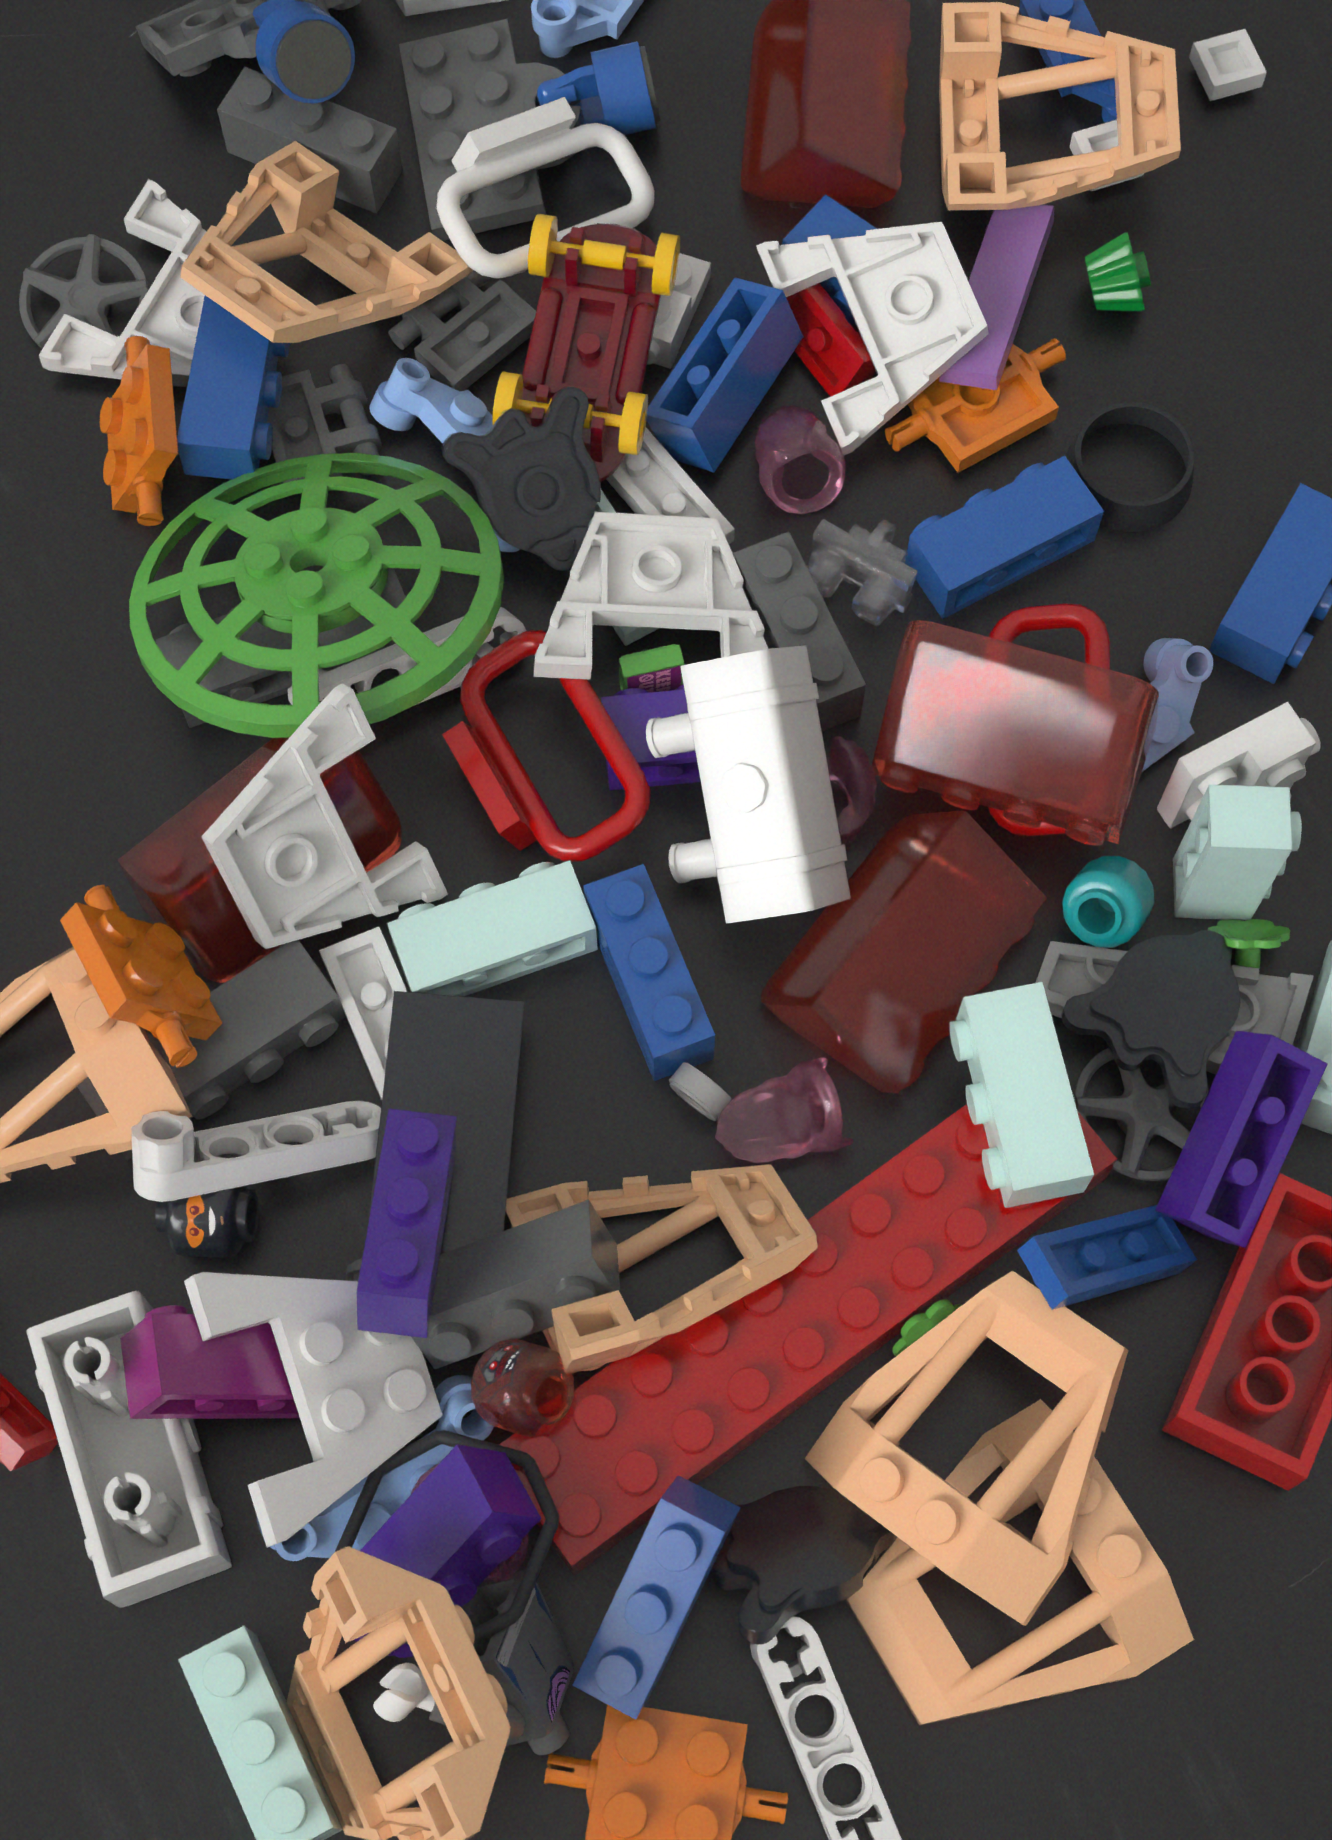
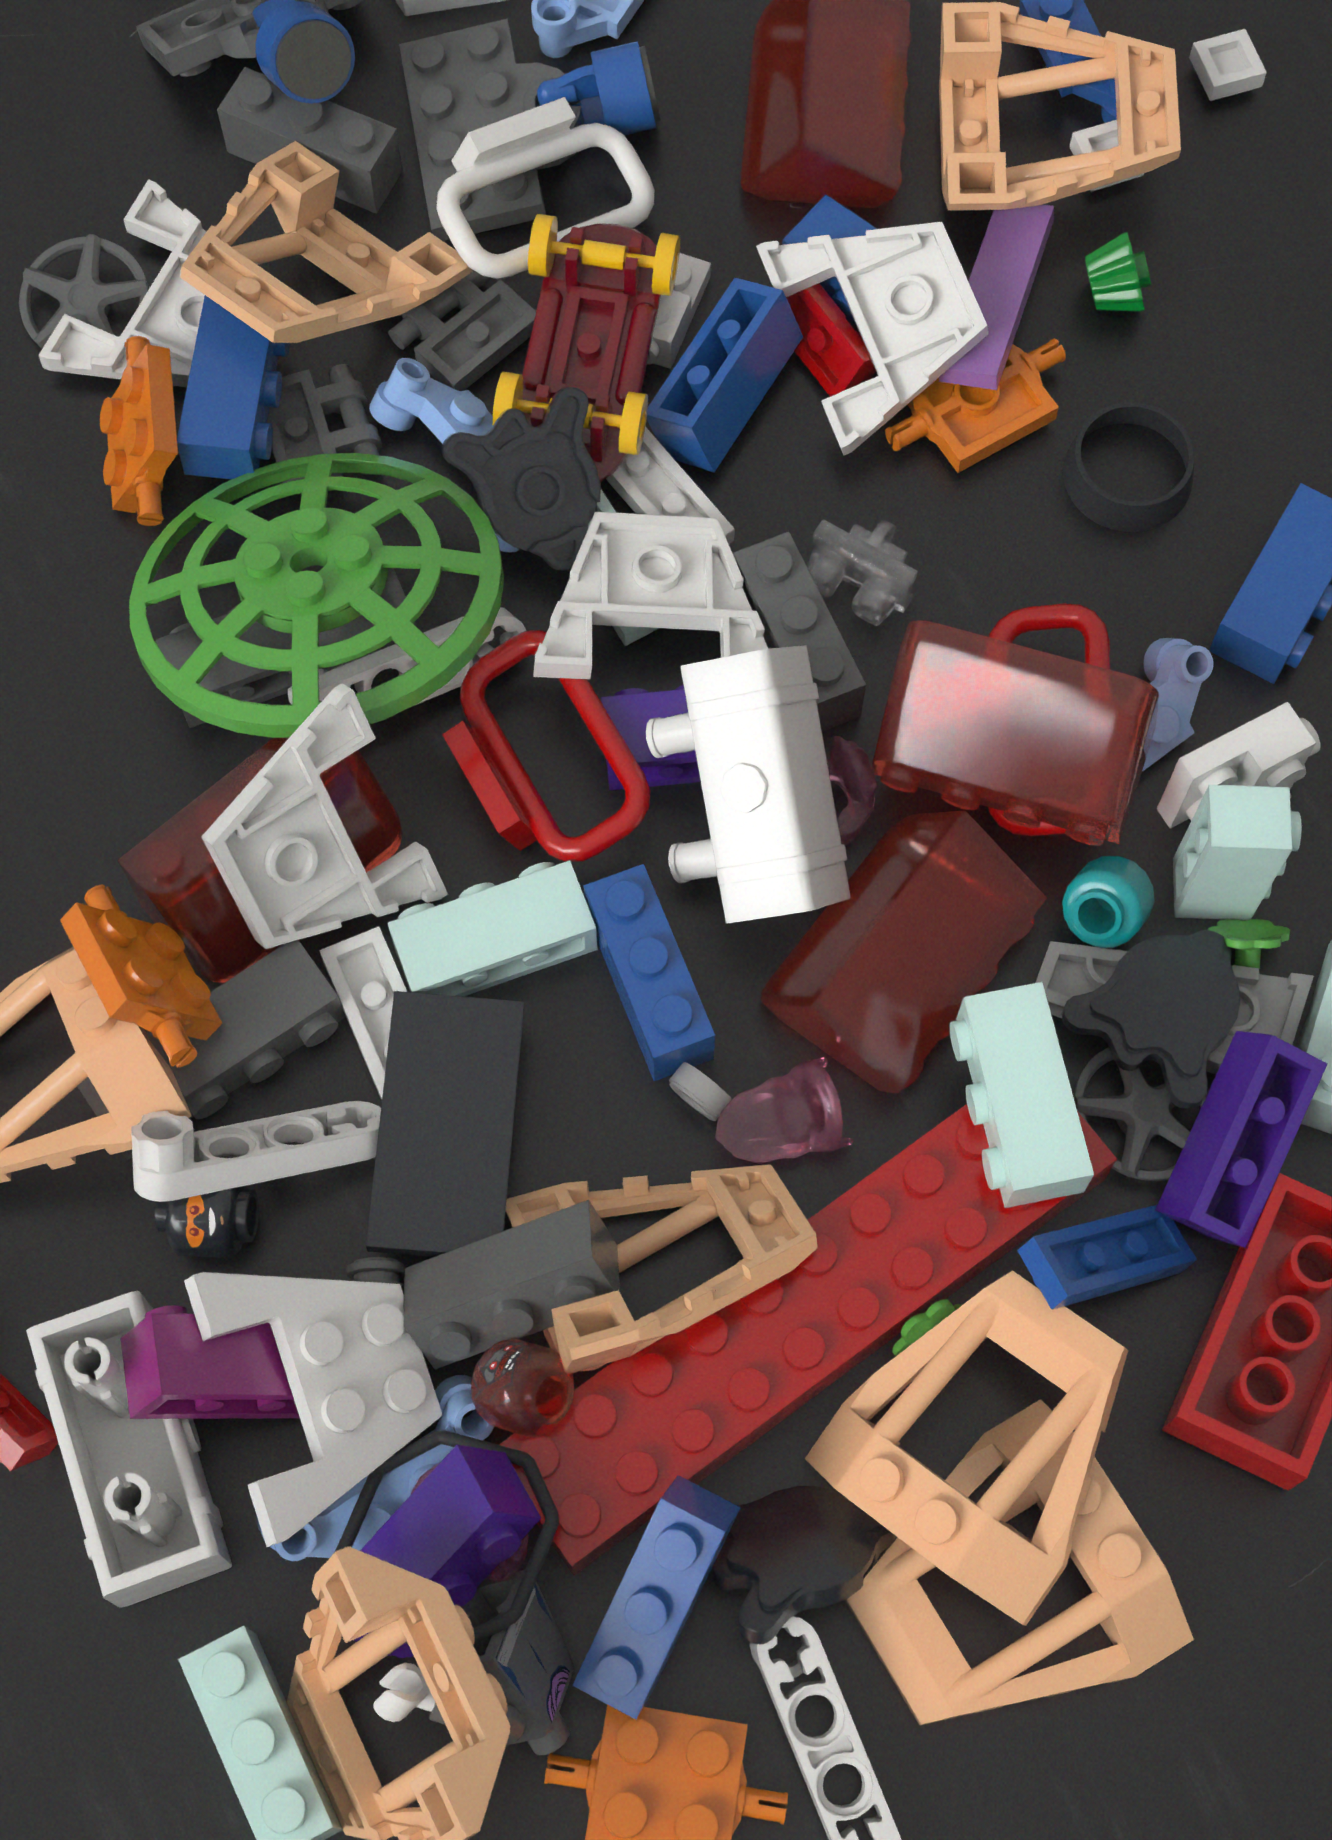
(406, 1223): dark purple brick -> none
(652, 669): bright green tile -> none
(786, 436): clear pink piece -> none
(1003, 535): blue brick -> none

